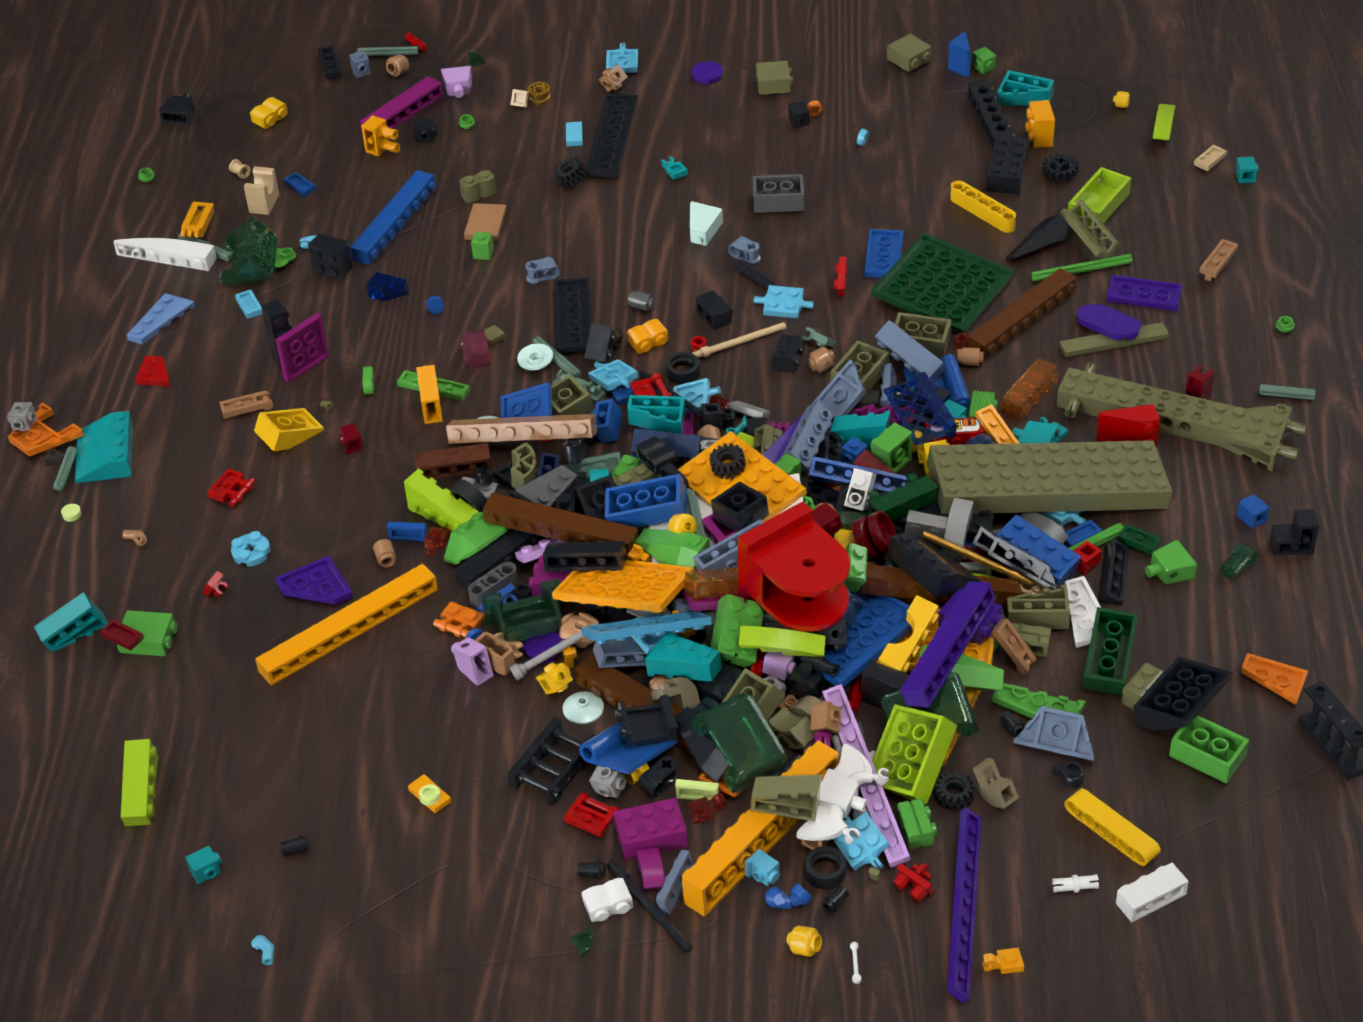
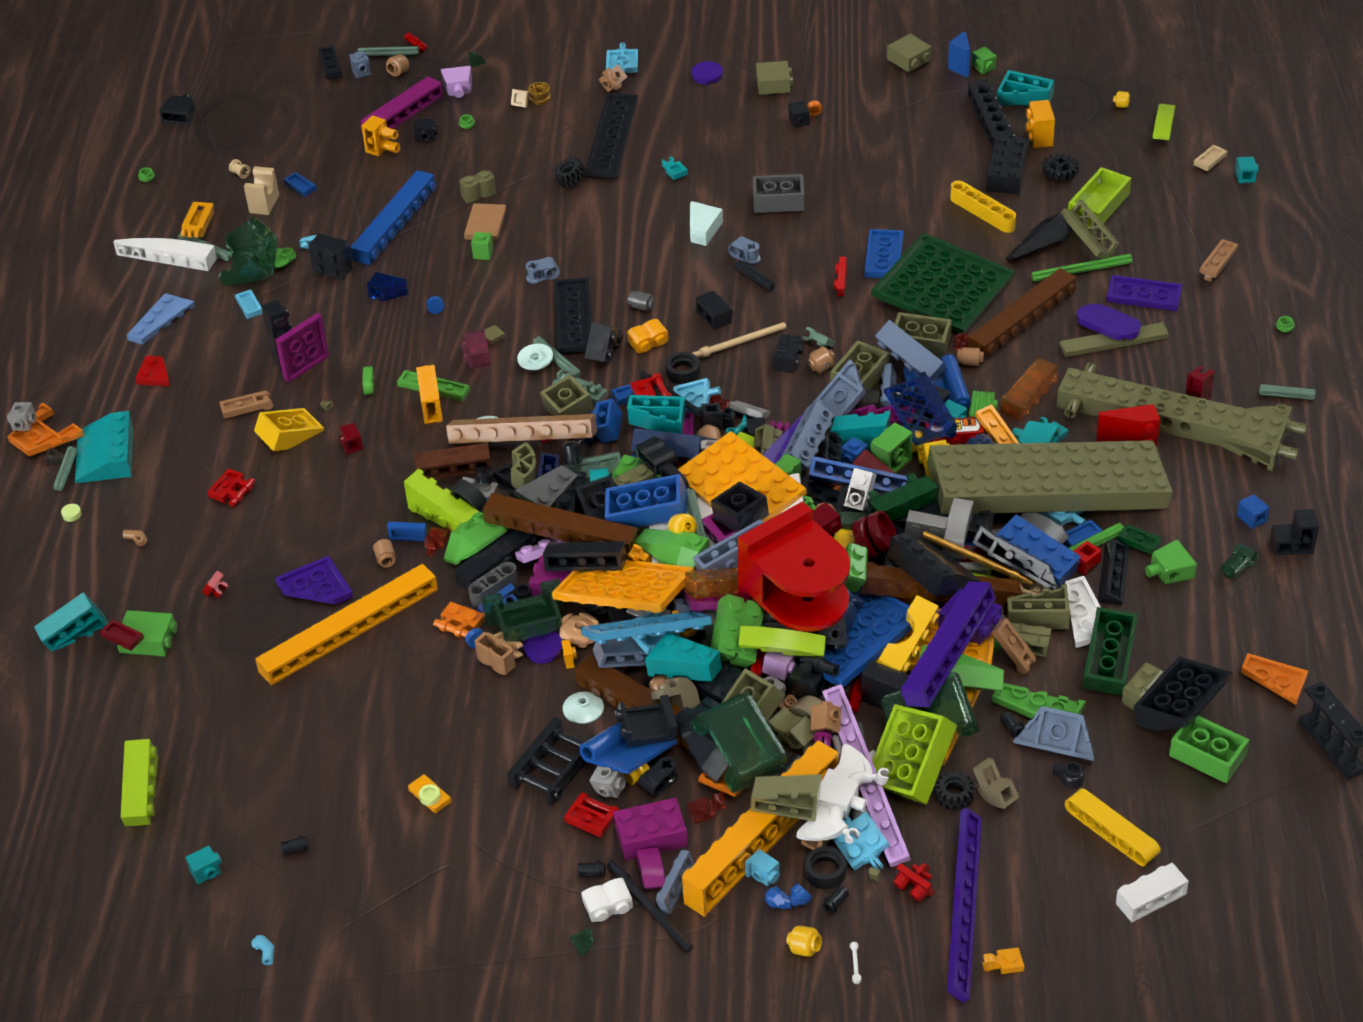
(253, 540): medium azure plate -> none
(269, 112): yellow brick -> none
(473, 660): lavender torso -> none
(520, 670): light grey piece -> none
(528, 402): blue plate -> none
(554, 678): yellow brick -> none
(574, 134): medium azure tile -> none
(613, 374): medium azure plate -> none
(695, 789): yellowish green tile -> none
(697, 343): red bush -> none
(731, 468): black tyre -> none
(783, 301): medium azure plate -> none
(862, 137): medium azure tile -> none
(916, 823): bright green brick -> none
(1075, 883): white pin -> none

